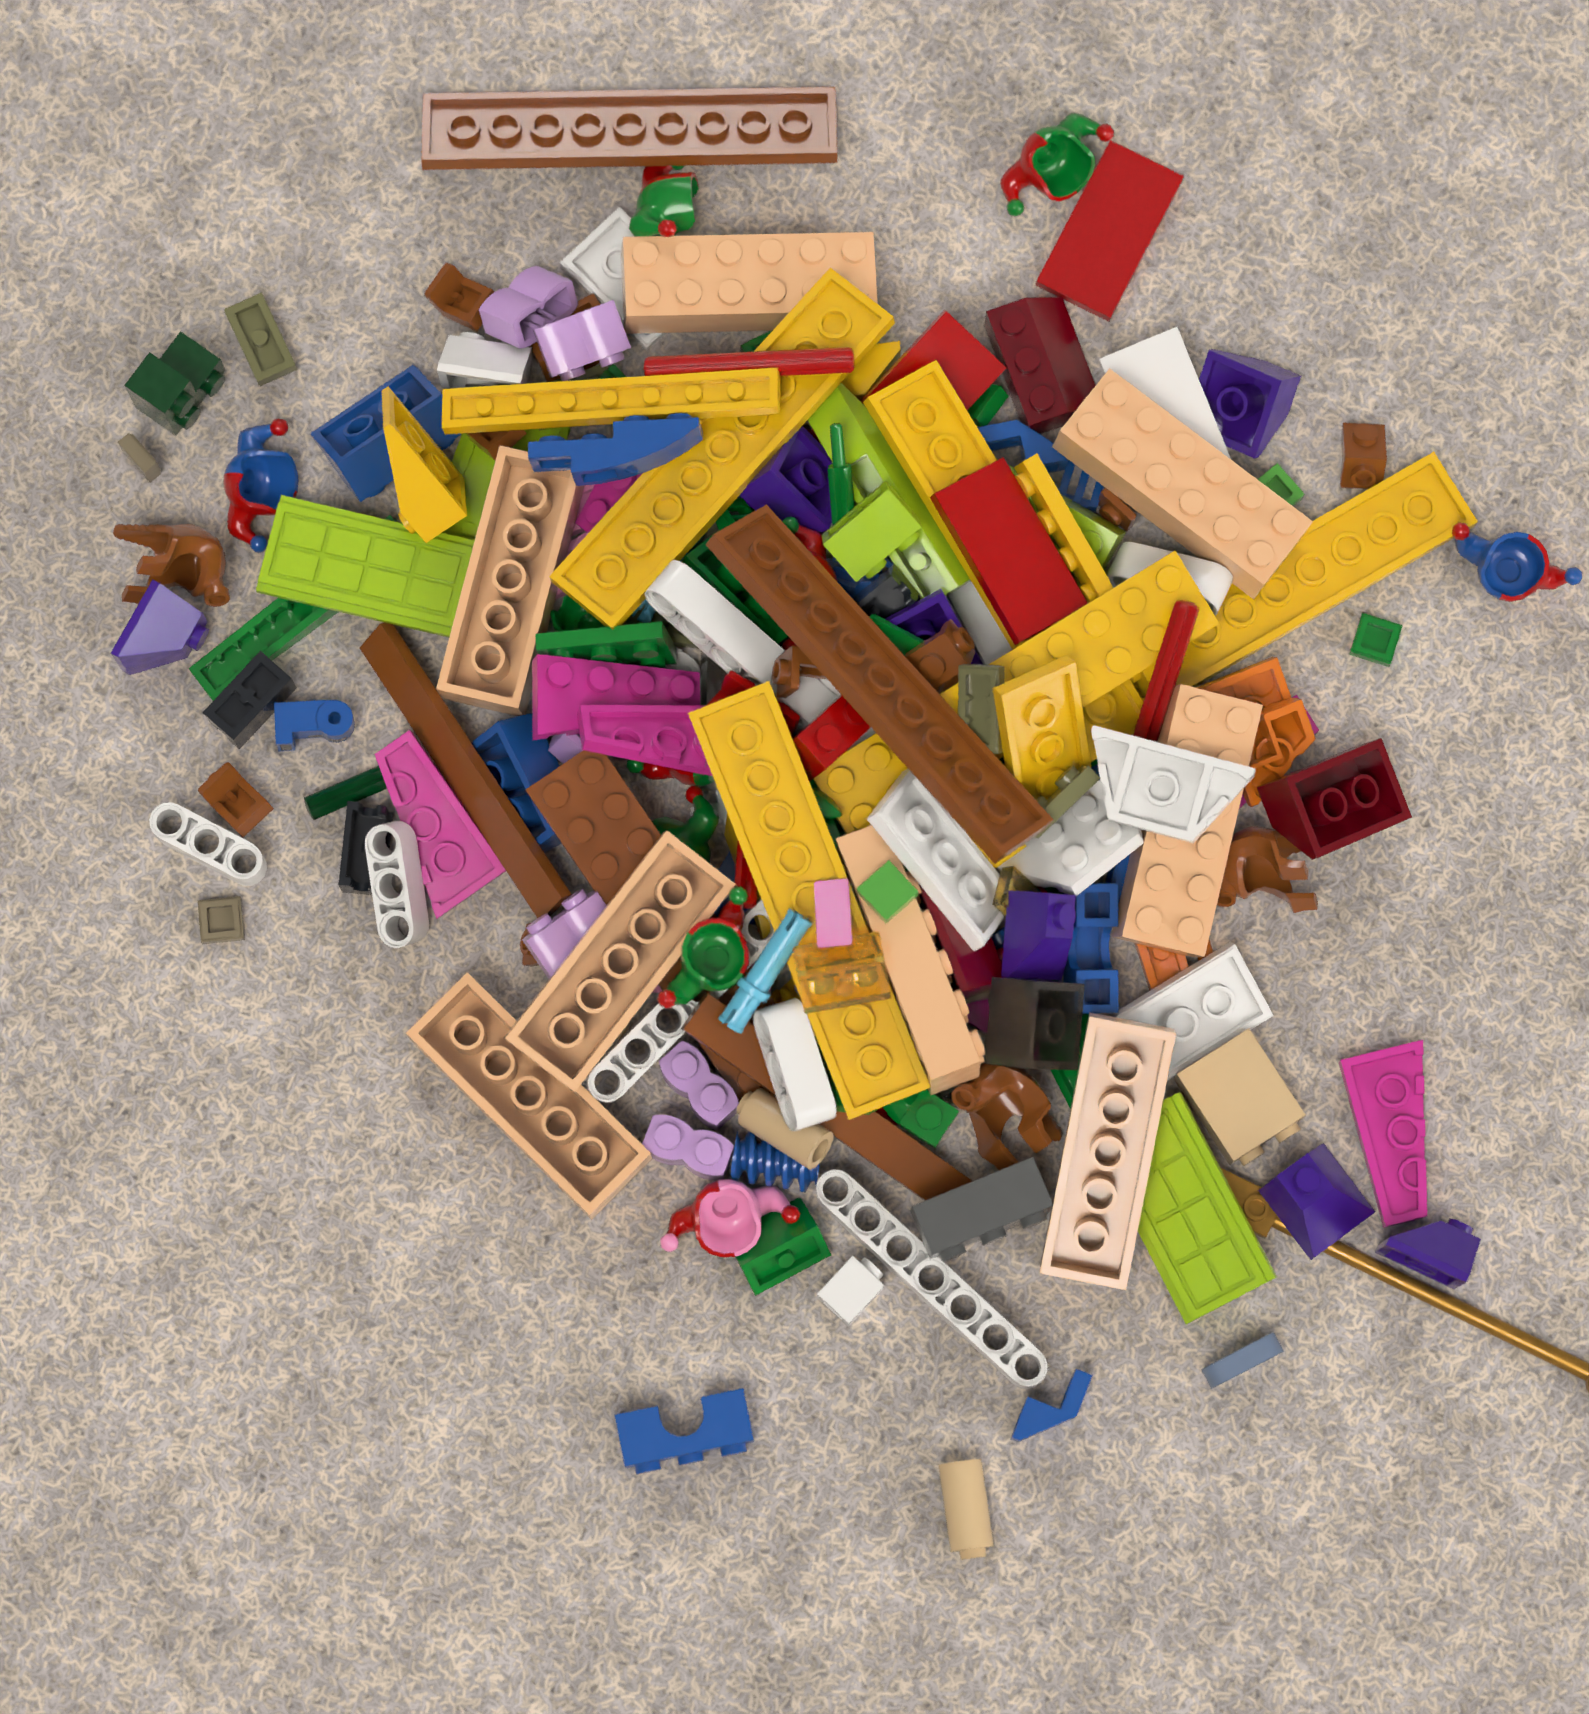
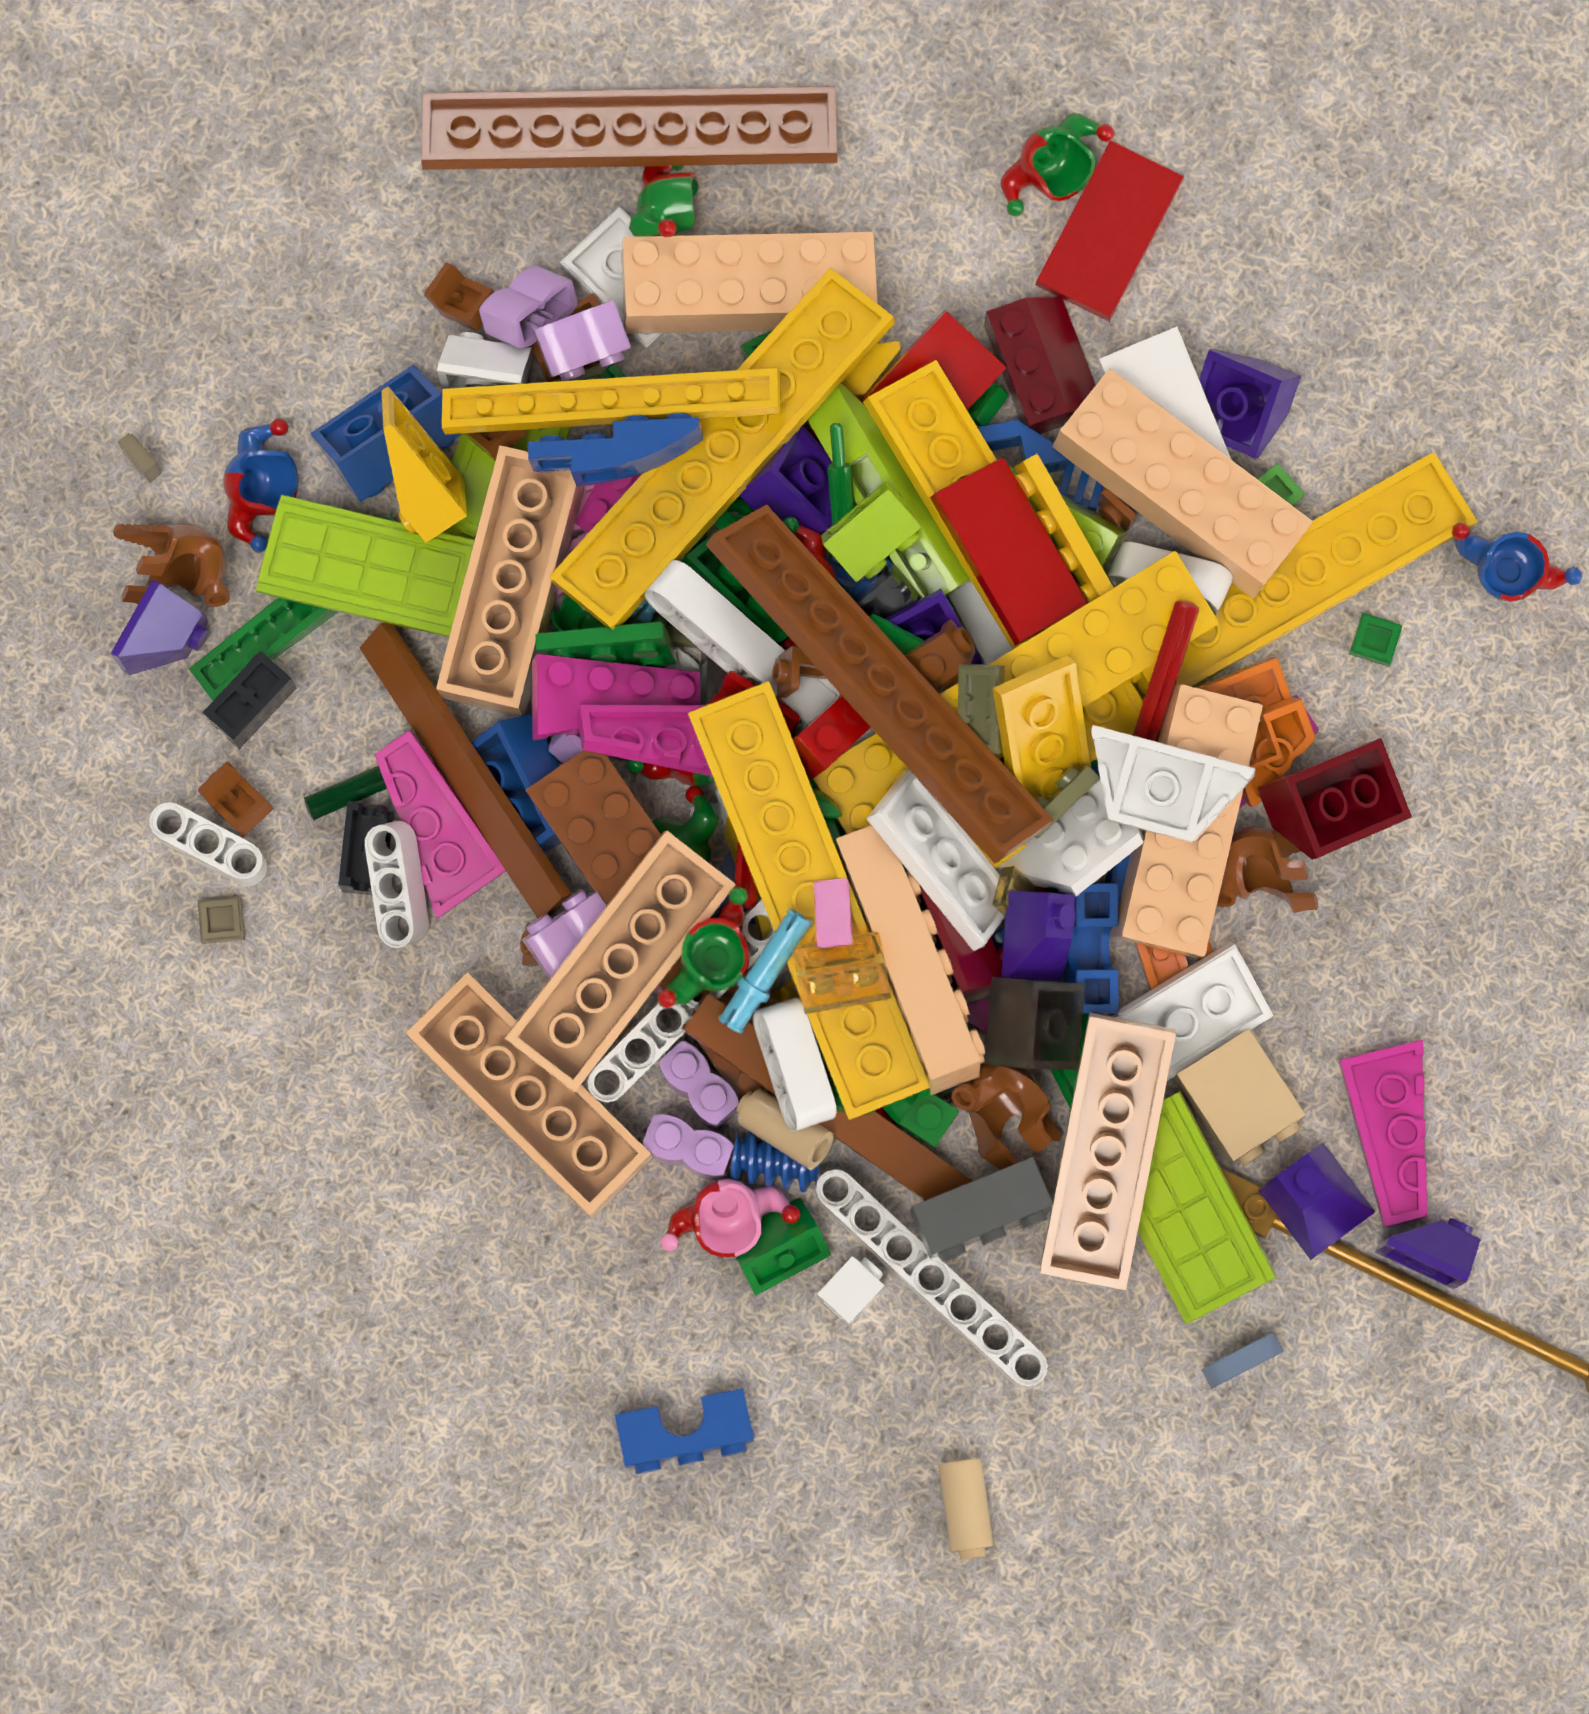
(176, 383): dark green brick -> none
(260, 339): olive plate -> none
(311, 720): blue leg -> none
(787, 361): red axle -> none
(887, 891): bright green tile -> none
(1039, 1417): blue slope -> none
(1362, 455): dark orange bracket -> none

